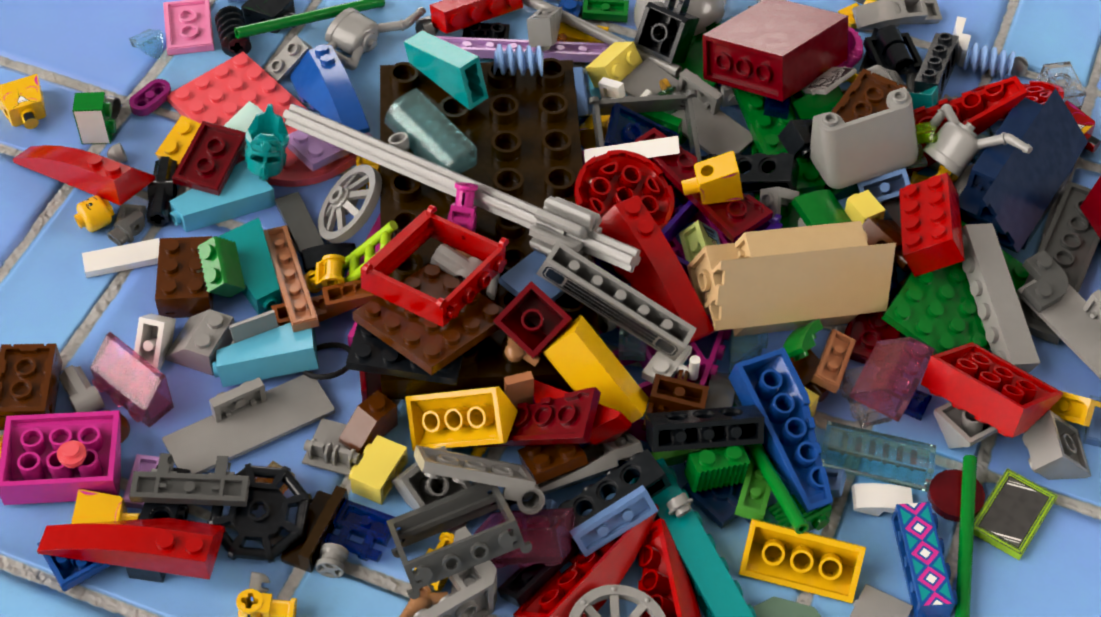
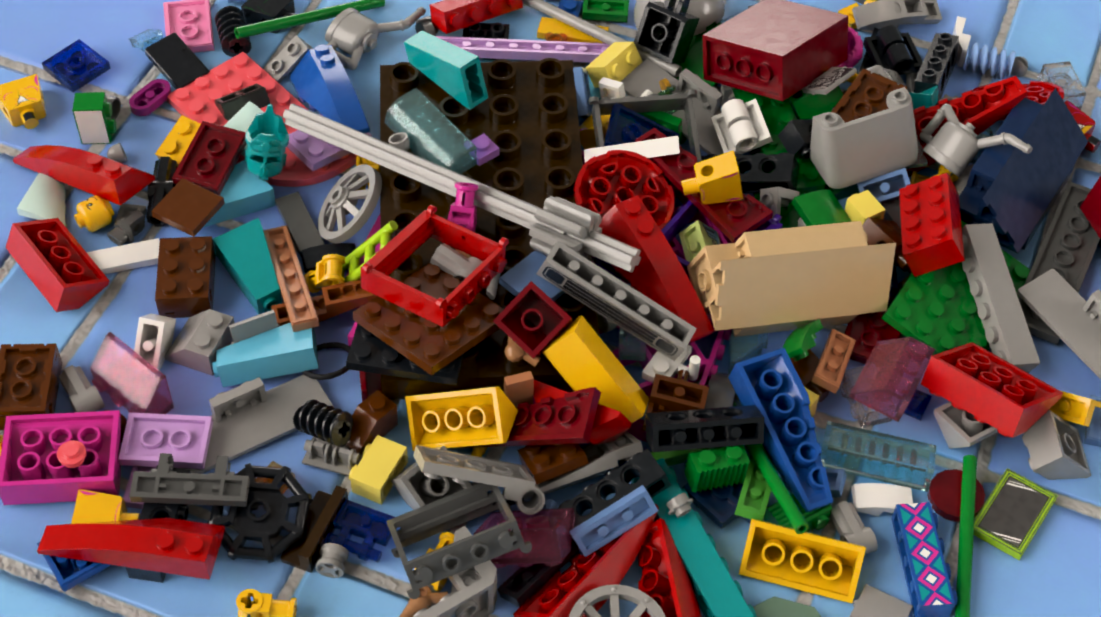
(44, 200): none -> light aqua slope
(55, 263): none -> red slope
(76, 65): none -> clear blue plate
(175, 61): none -> black piece
(180, 435): none -> lavender plate
(188, 207): none -> reddish brown tile
(221, 267): green brick -> none
(233, 102): none -> pearl dark grey slope
(256, 581): light grey hinge -> none
(324, 422): none -> black piece
(485, 149): none -> medium lavender plate
(518, 60): light blue piece -> none
(544, 27): light grey slope -> none
(741, 126): none -> white plate
(776, 108): tile -> none
(852, 528): none -> light grey piece
(926, 132): clear neon green plate -> none
(1050, 283): dark grey plate -> none

